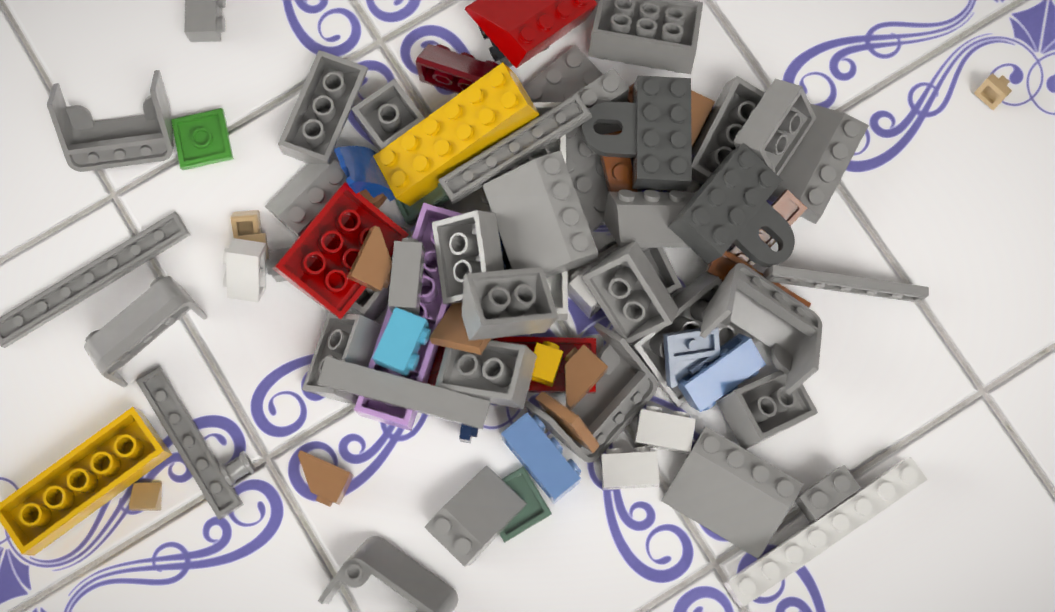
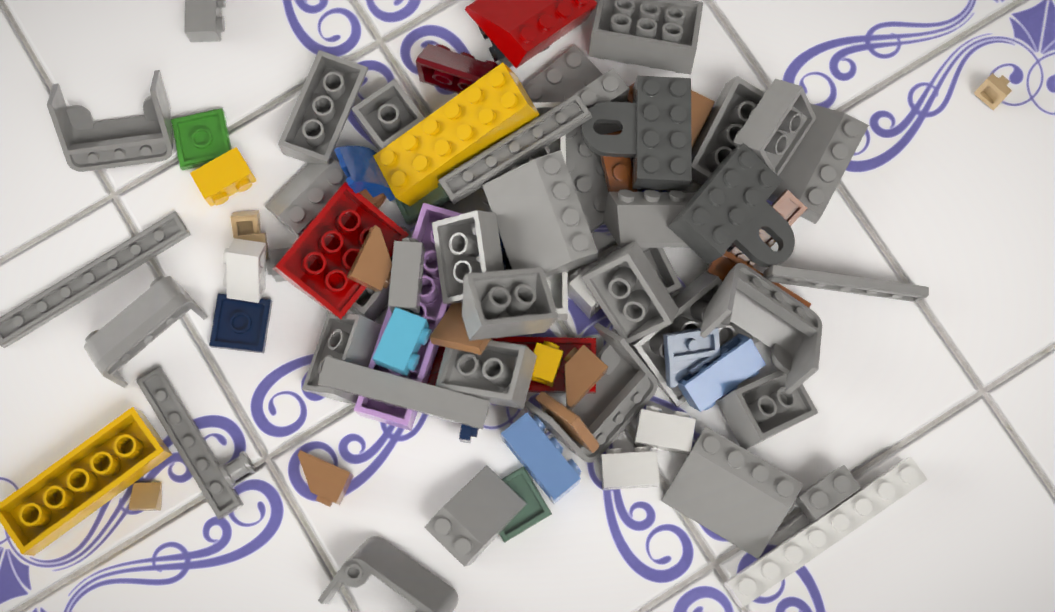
(223, 177): none -> yellow brick
(240, 324): none -> dark blue tile

